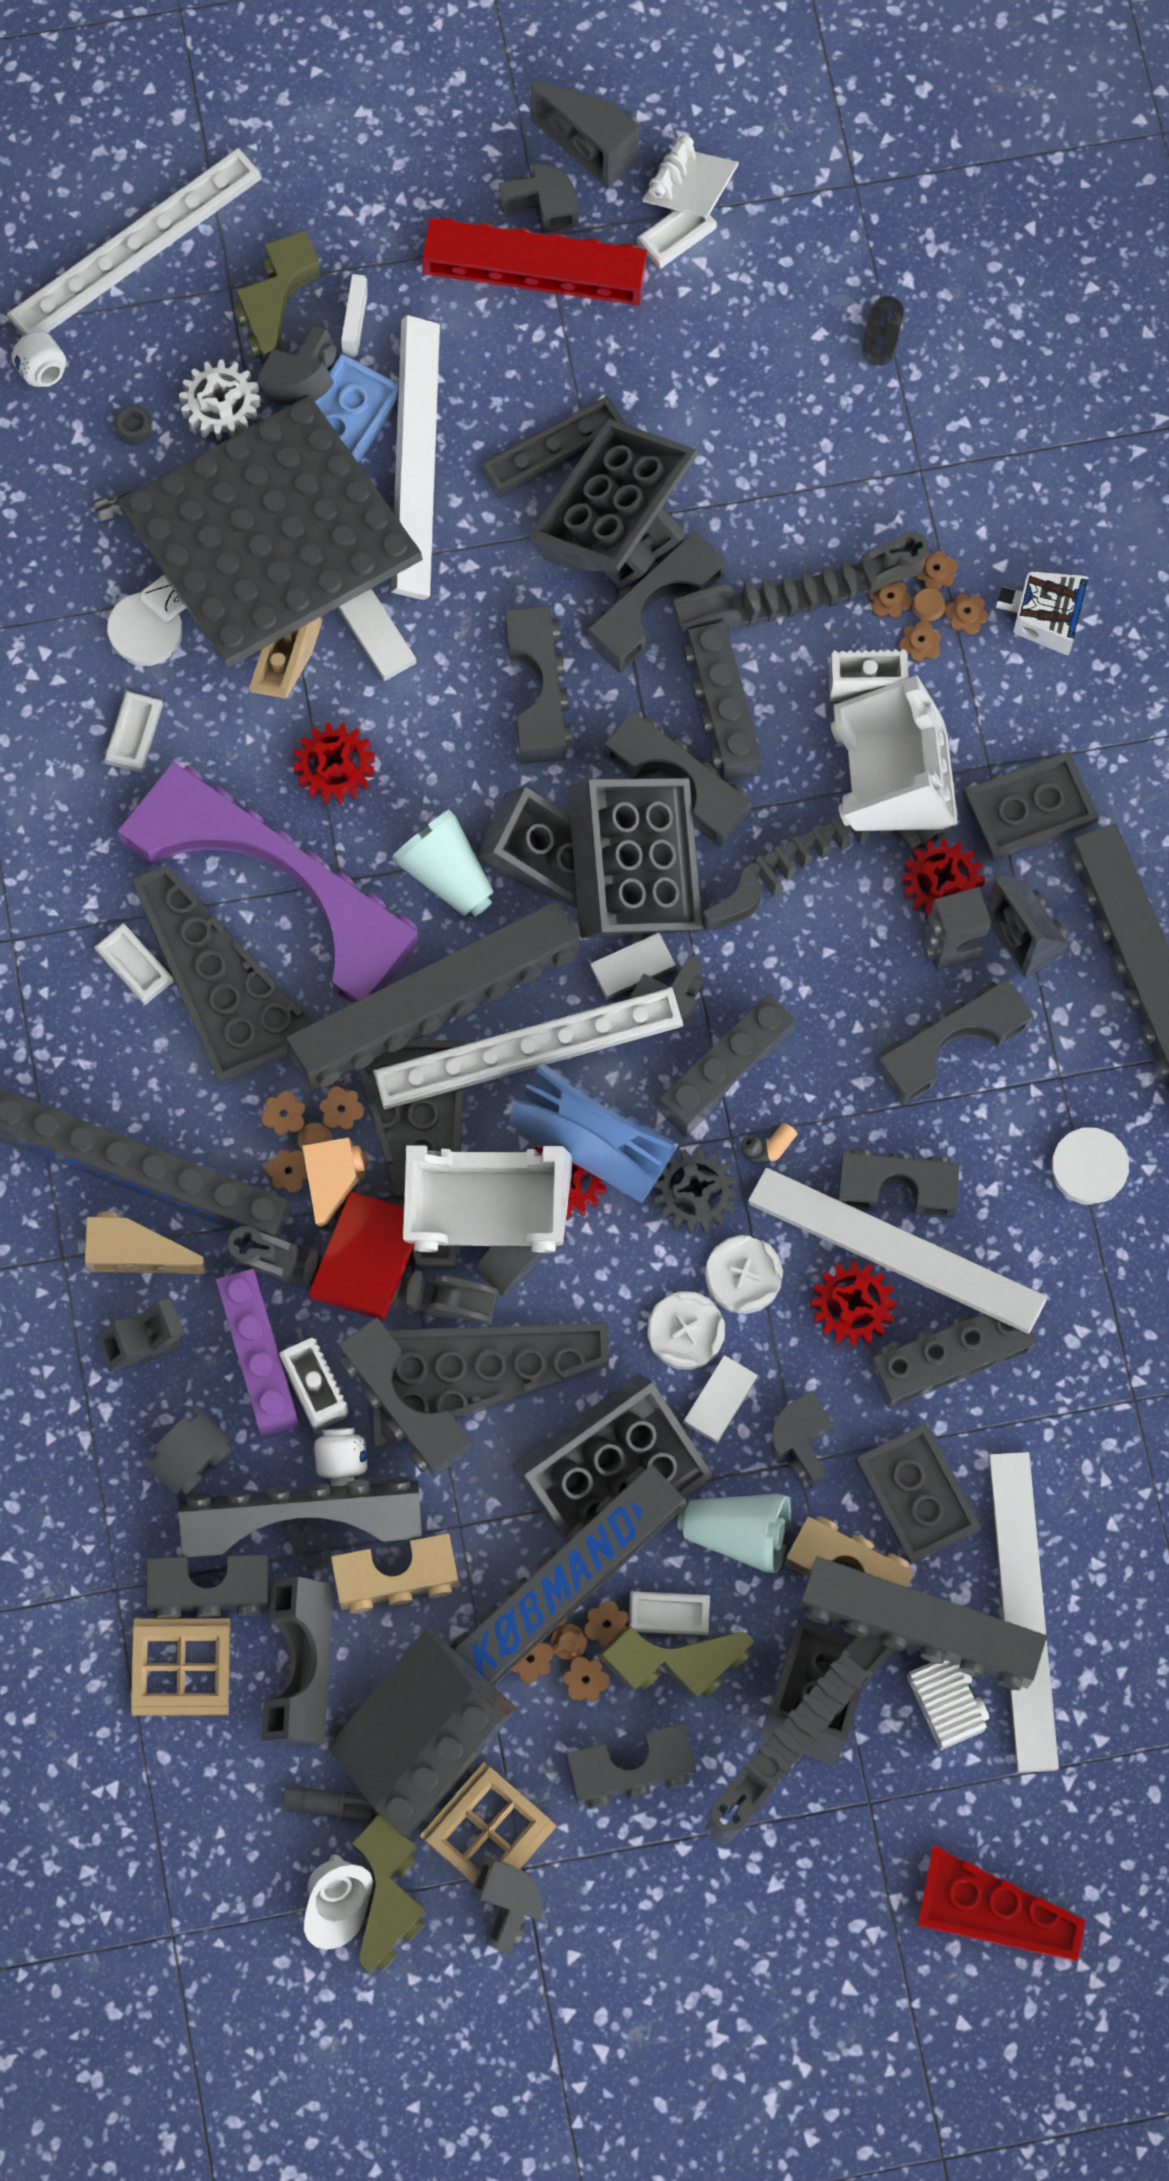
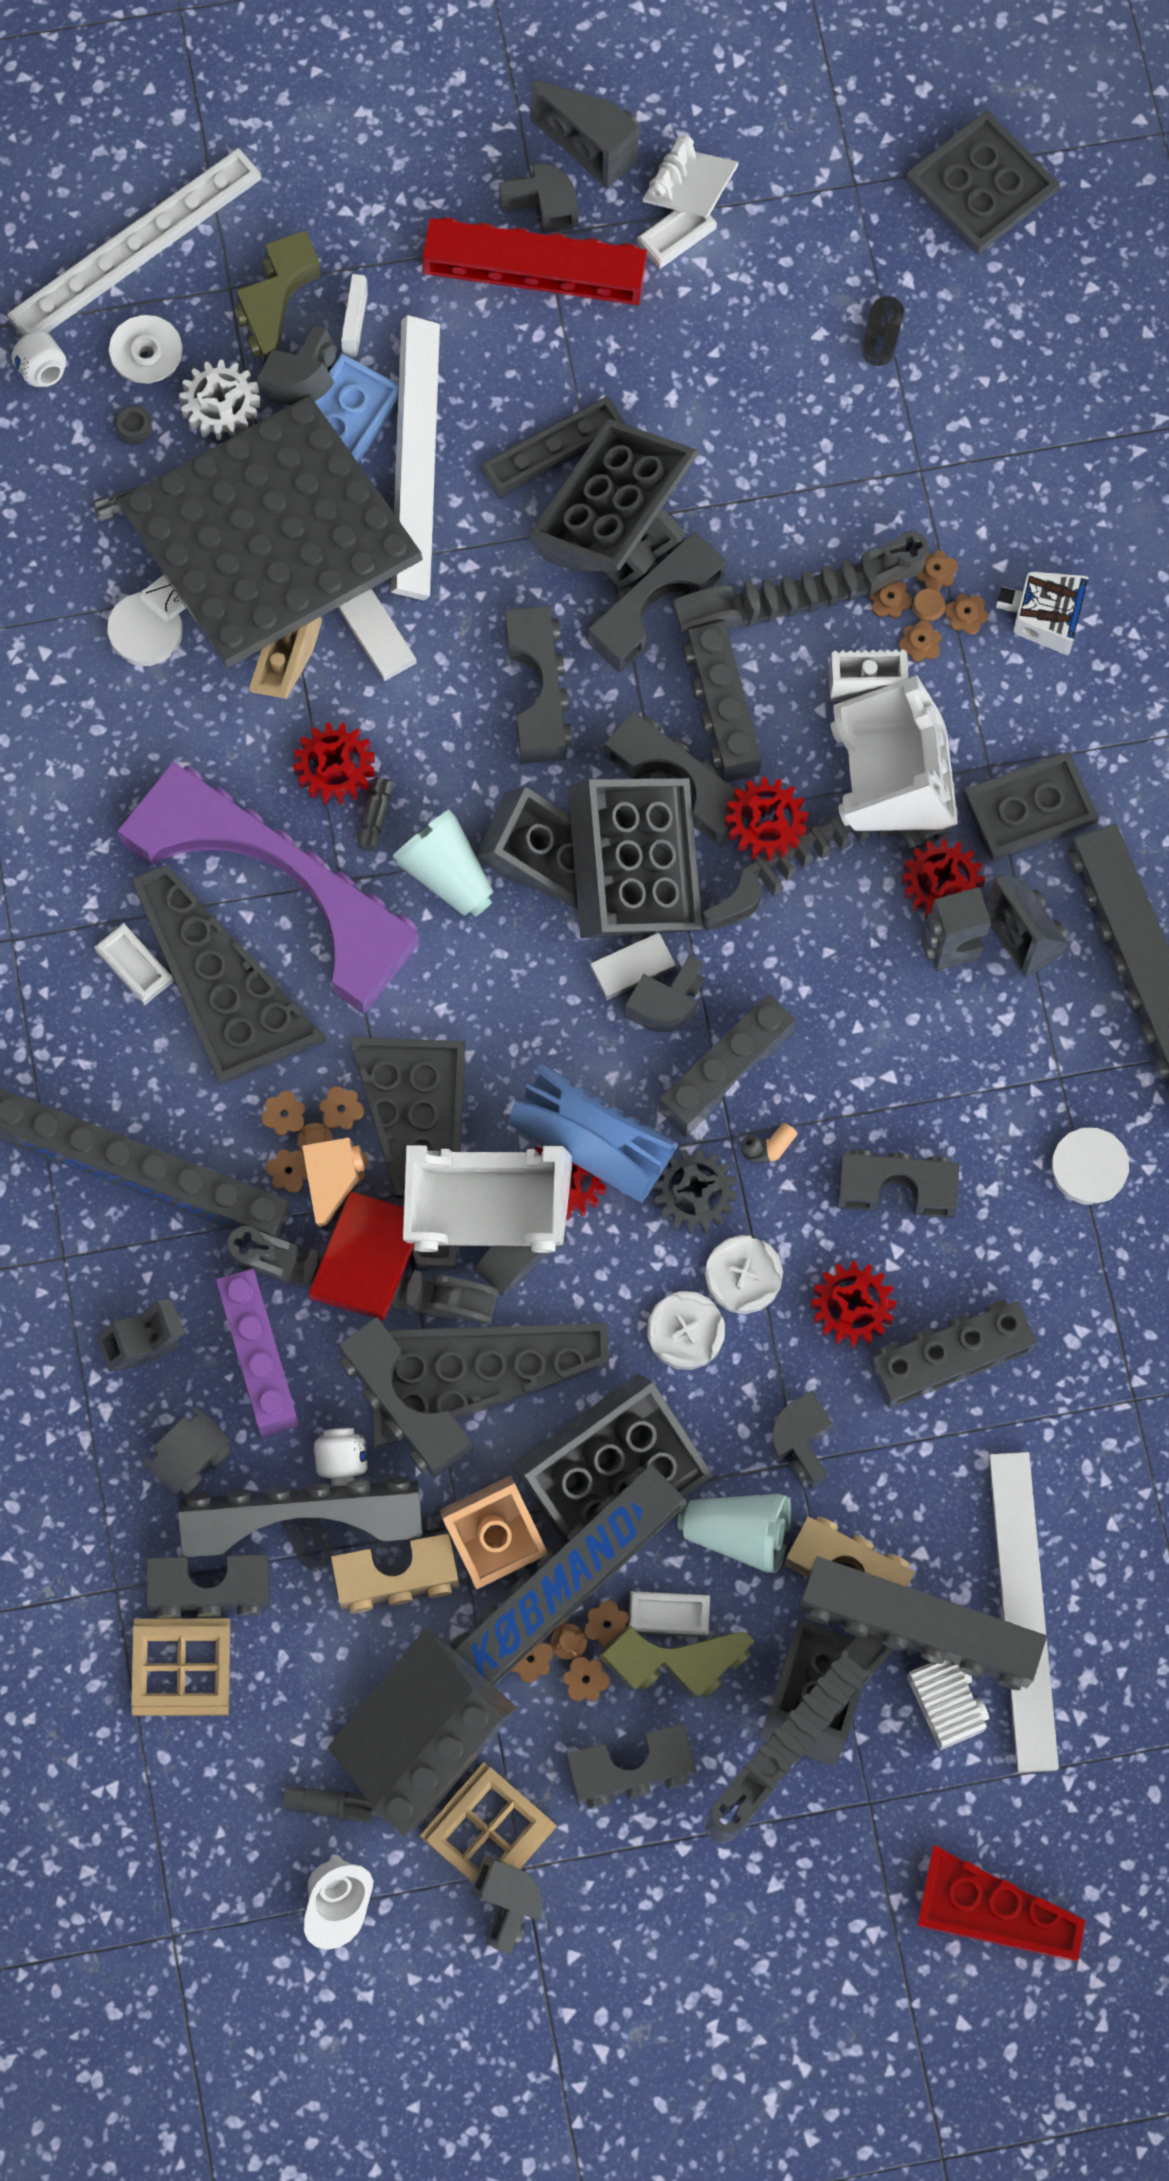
(125, 1246): tan slope -> none
(133, 732): white tile -> none
(143, 335): none -> white dish
(304, 1616): dark grey arch -> none
(314, 1384): white brick -> none
(375, 814): none -> dark grey axle
(392, 1911): olive arch -> none
(433, 996): dark grey brick -> none
(493, 1532): none -> light nougat slope
(528, 1048): white tile -> none
(720, 1399): white tile -> none
(777, 829): none -> red gear
(898, 1250): white tile -> none
(918, 1494): dark grey plate -> none
(982, 182): none -> dark grey plate
(993, 1016): dark grey arch -> none

